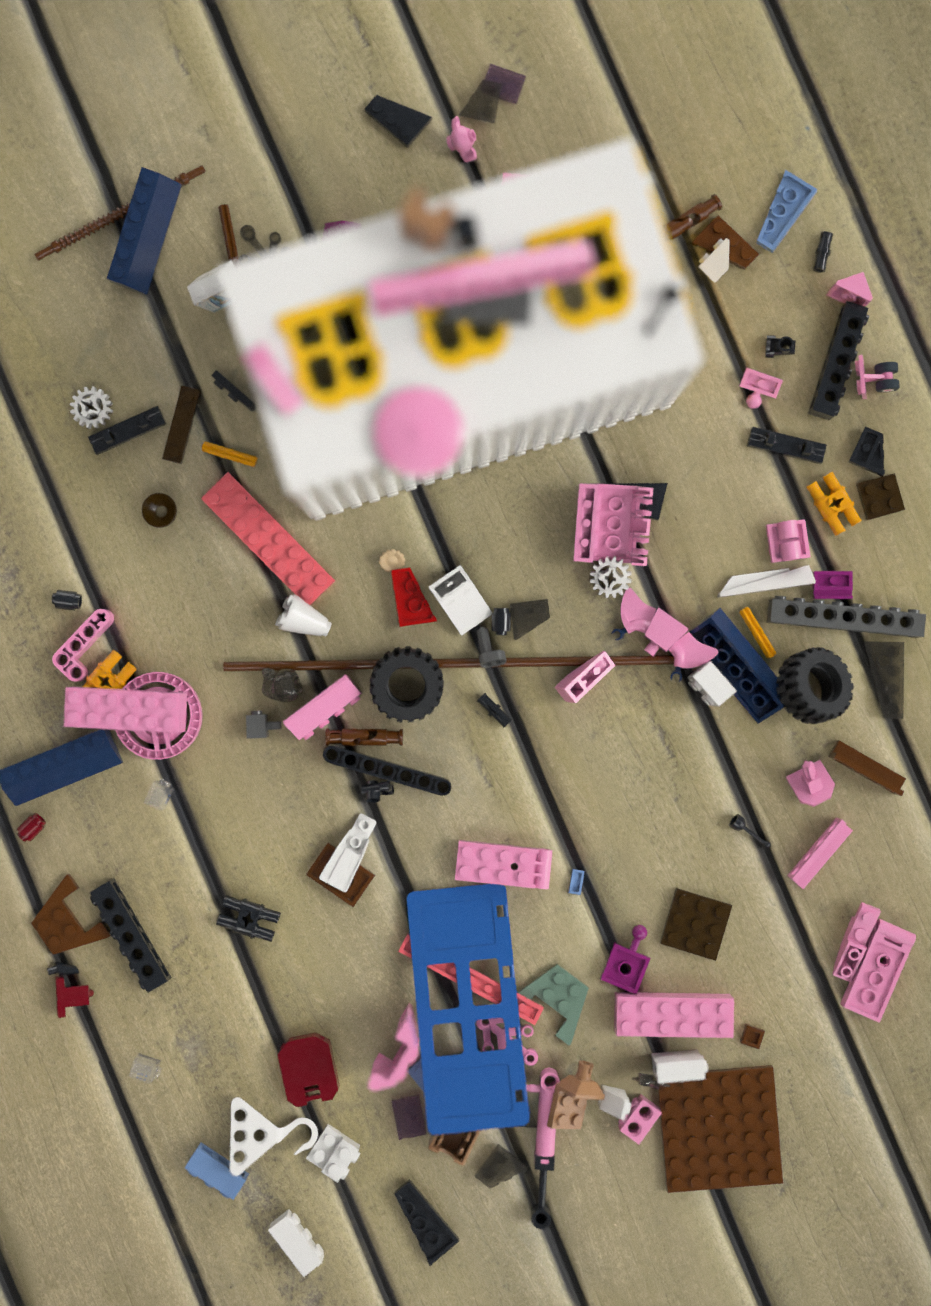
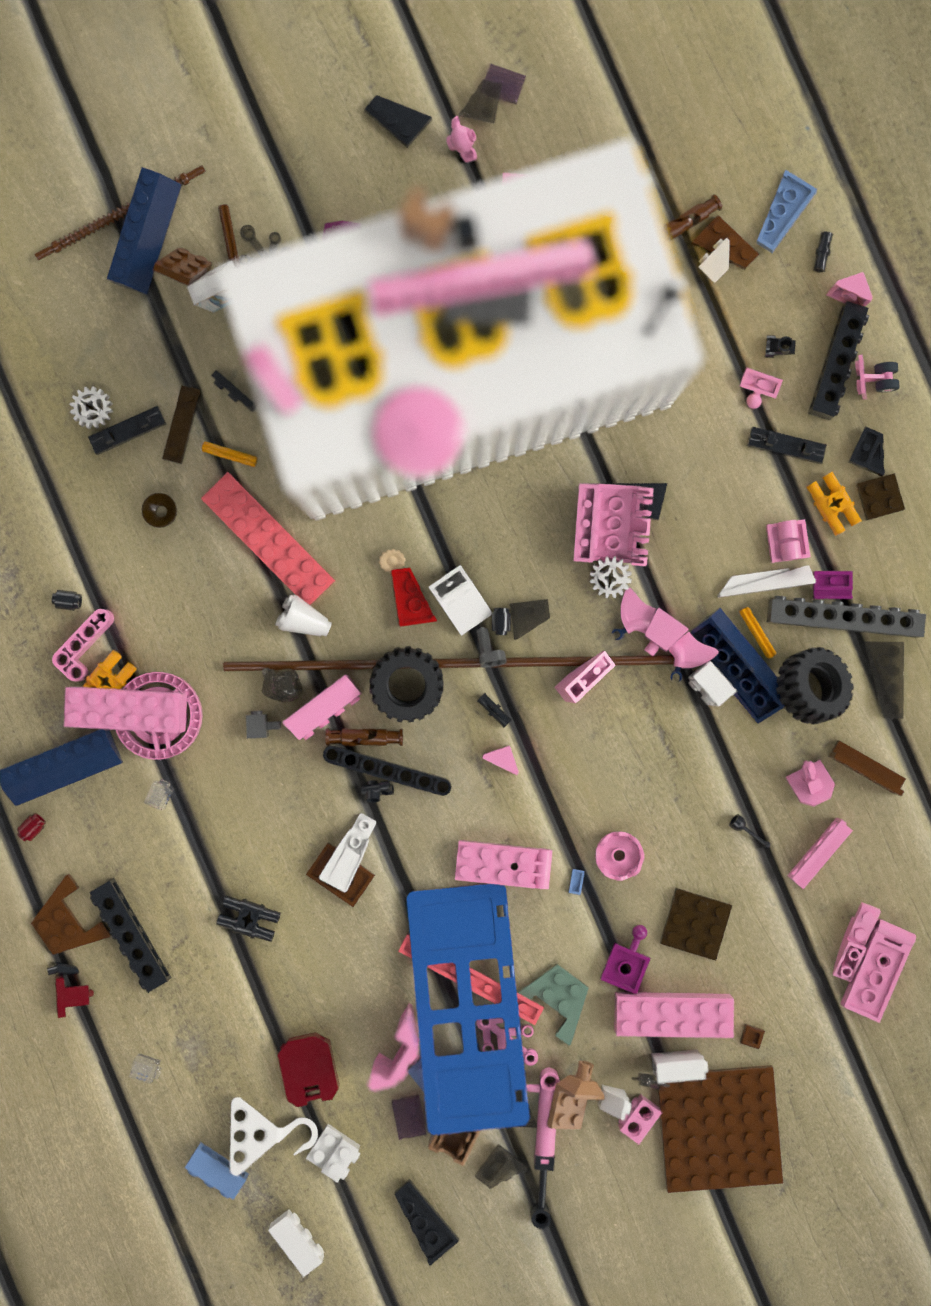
(183, 266): none -> reddish brown plate
(503, 758): none -> bright pink slope
(632, 860): none -> bright pink plate

